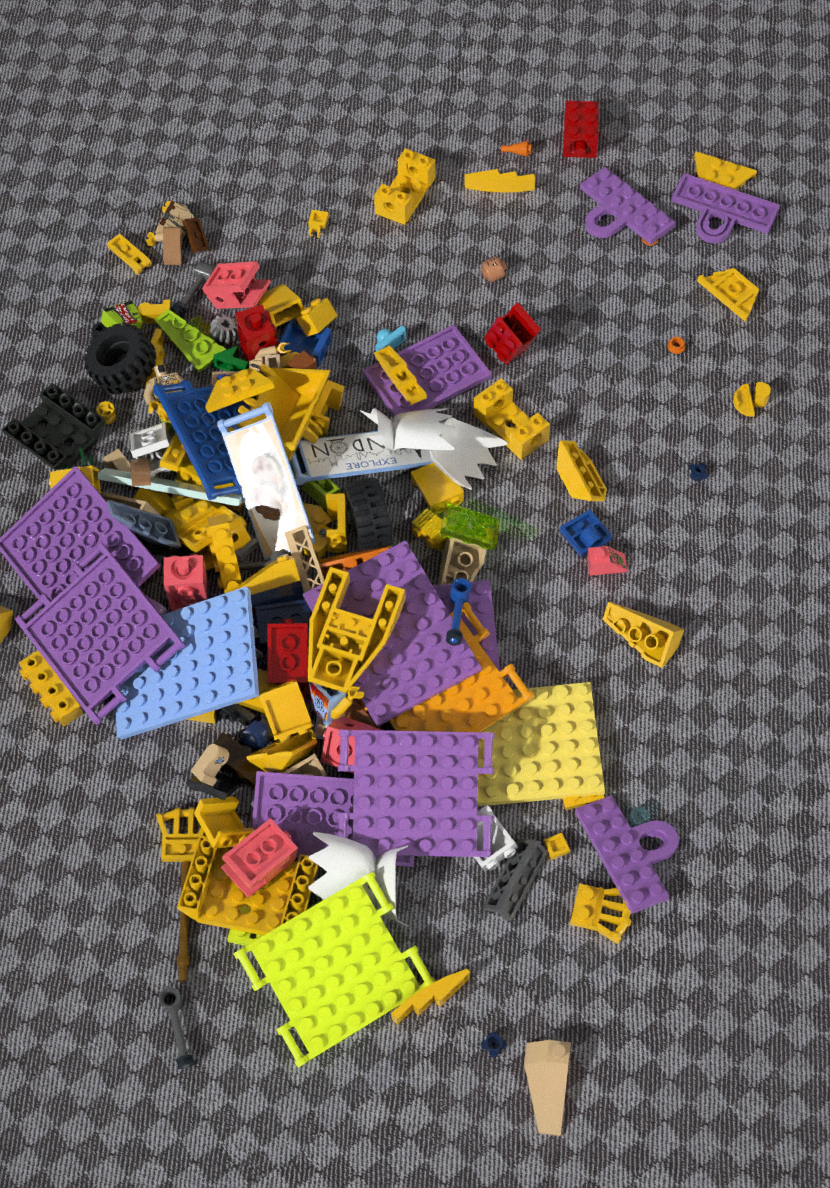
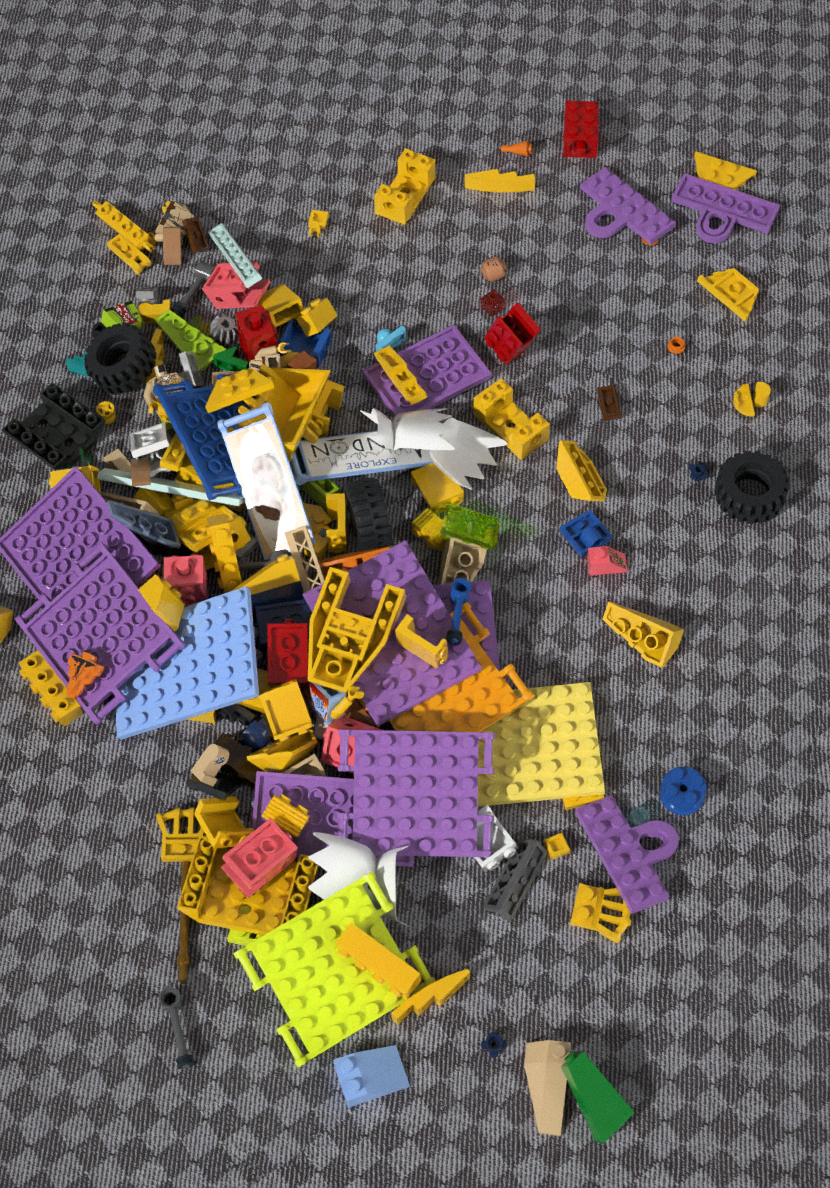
(77, 365): none -> teal panel
(82, 672): none -> orange rock
(123, 225): none -> yellow plate
(148, 295): none -> light grey slope
(163, 600): none -> yellow slope
(191, 370): none -> light grey slope
(235, 255): none -> light aqua tile
(286, 815): none -> yellow brick
(370, 1074): none -> light blue slope
(378, 961): none -> yellow wedge
(418, 646): none -> yellow panel
(492, 303): none -> clear red plate
(597, 1099): none -> green slope
(608, 403): none -> reddish brown plate
(683, 790): none -> blue wheel
(758, 468): none -> black tyre

